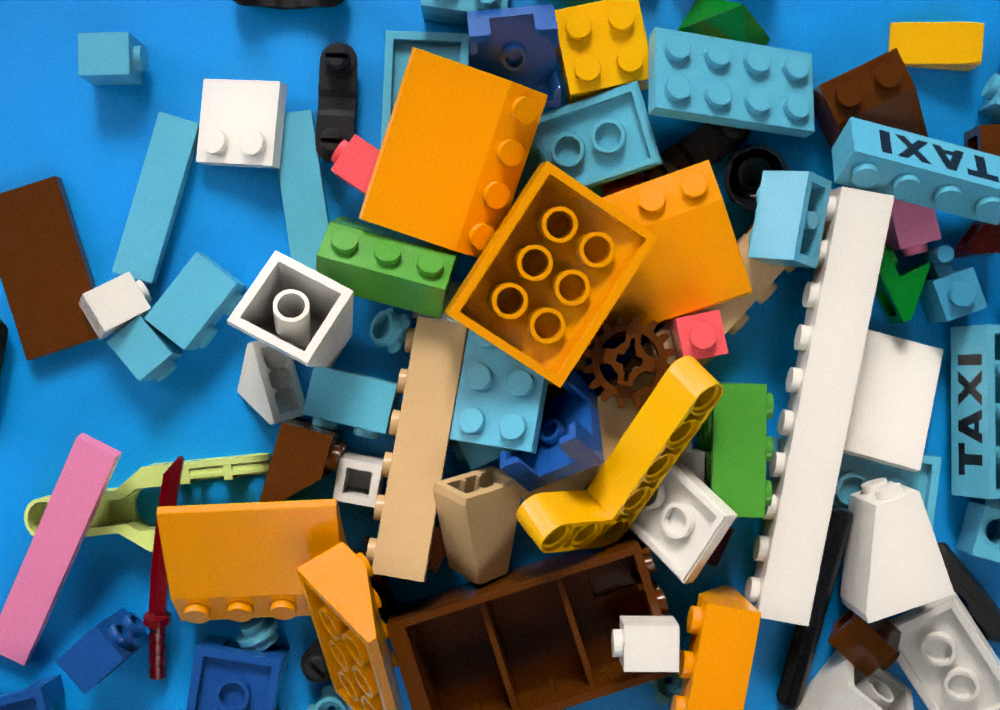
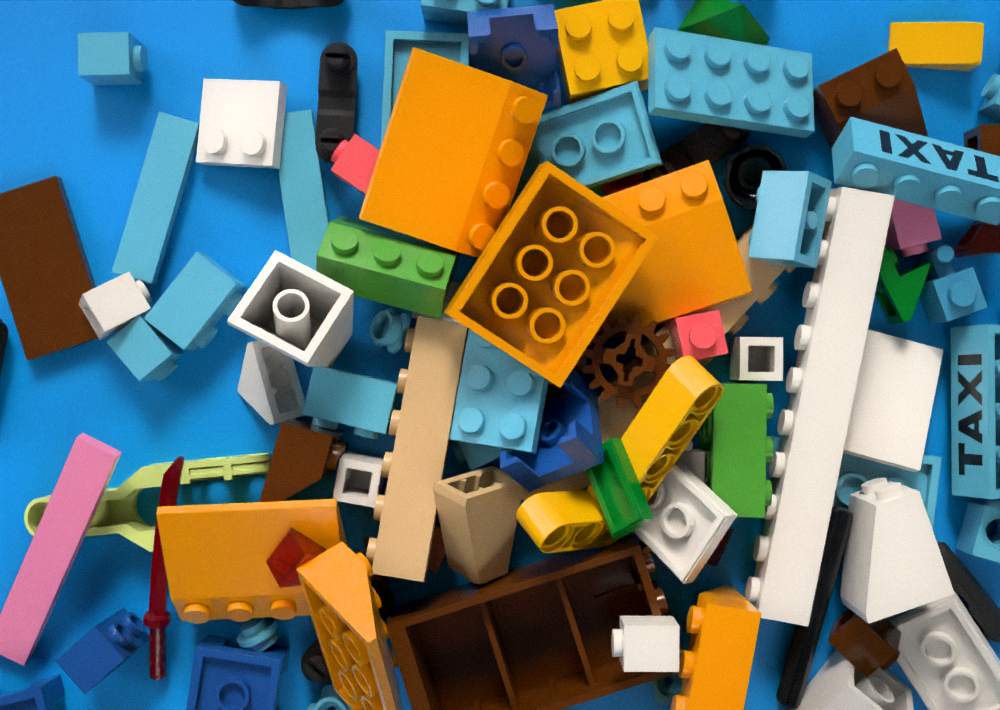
(290, 554): none -> clear red slope
(619, 490): none -> green tile
(756, 358): none -> white brick

